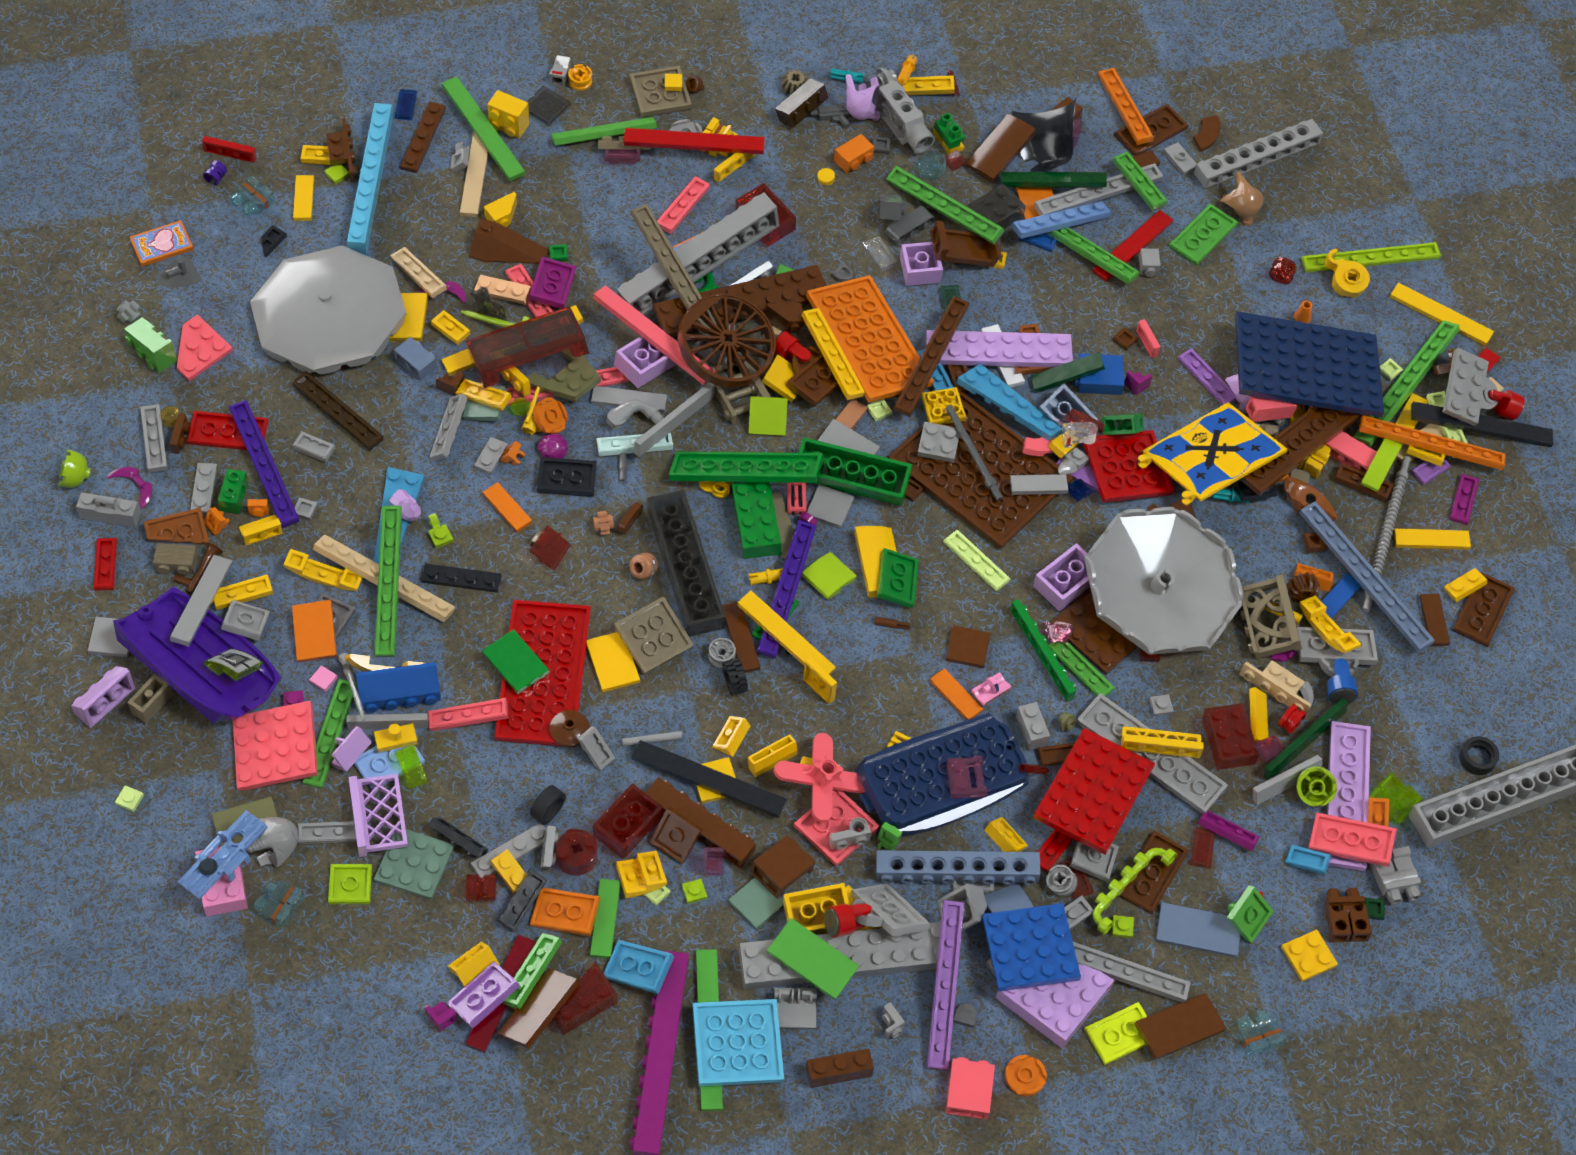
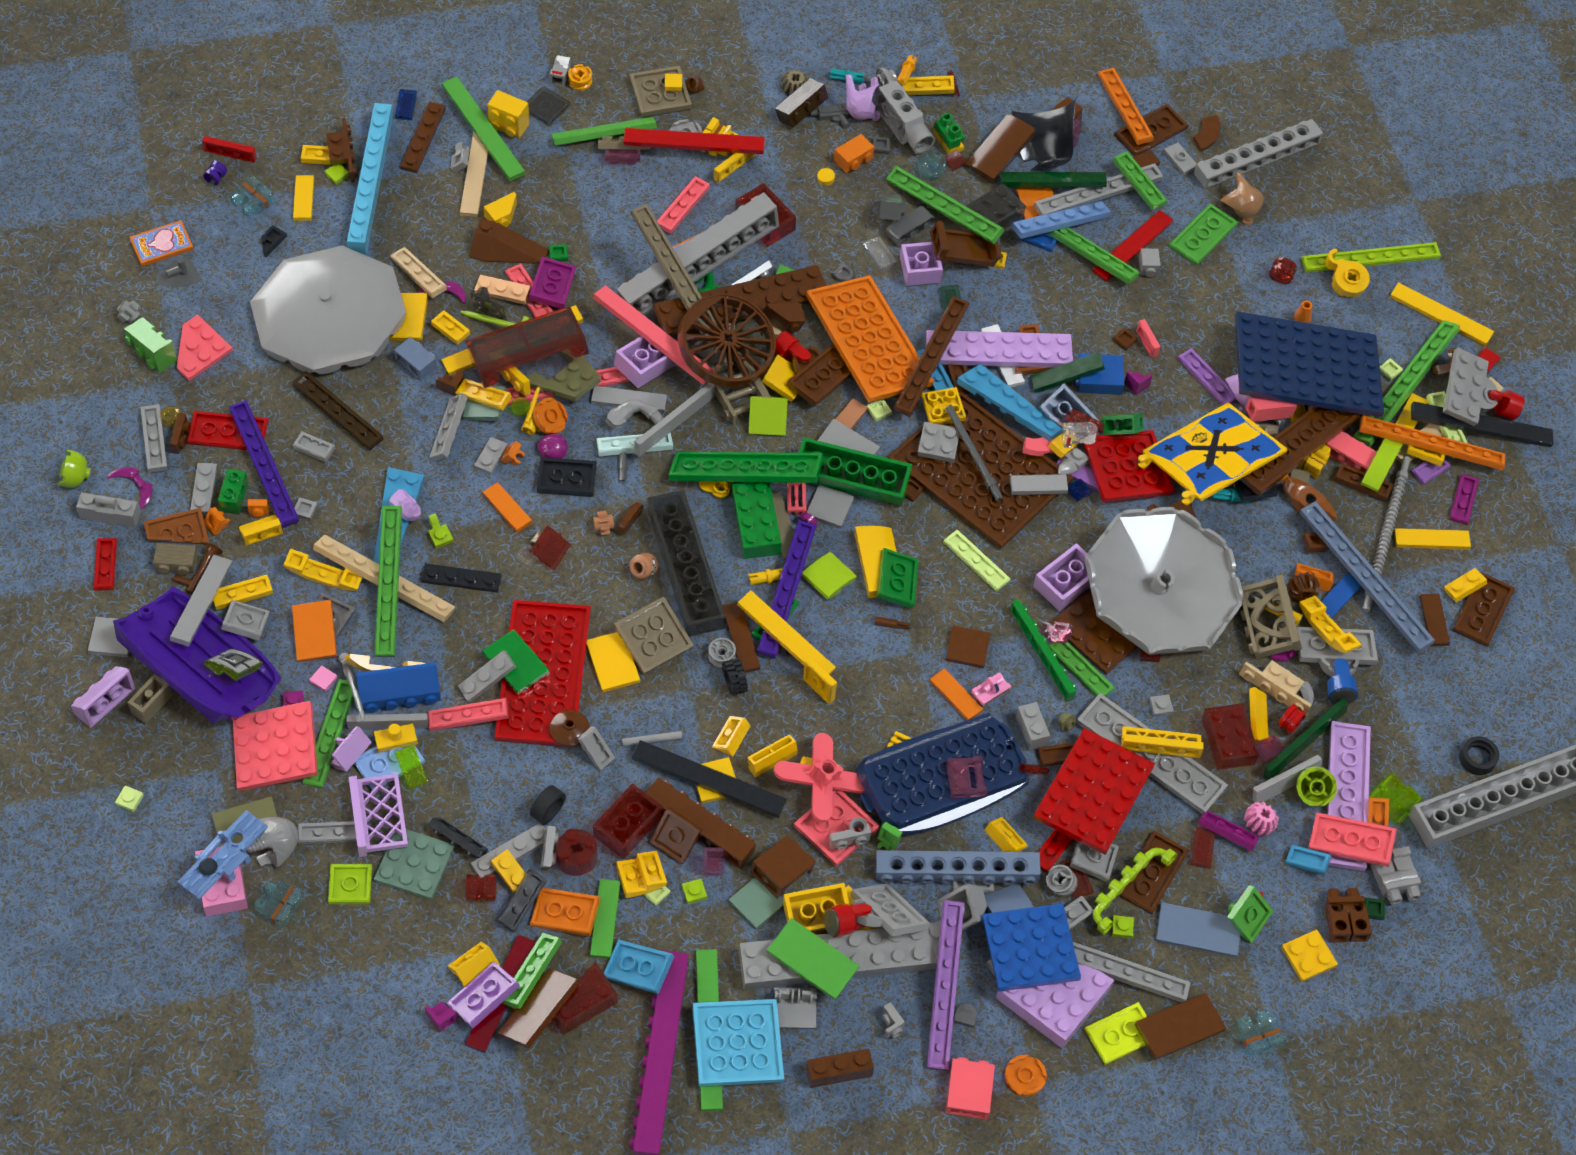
(487, 676): none -> light grey plate
(833, 354): yellow plate -> none
(1261, 818): none -> bright pink gear

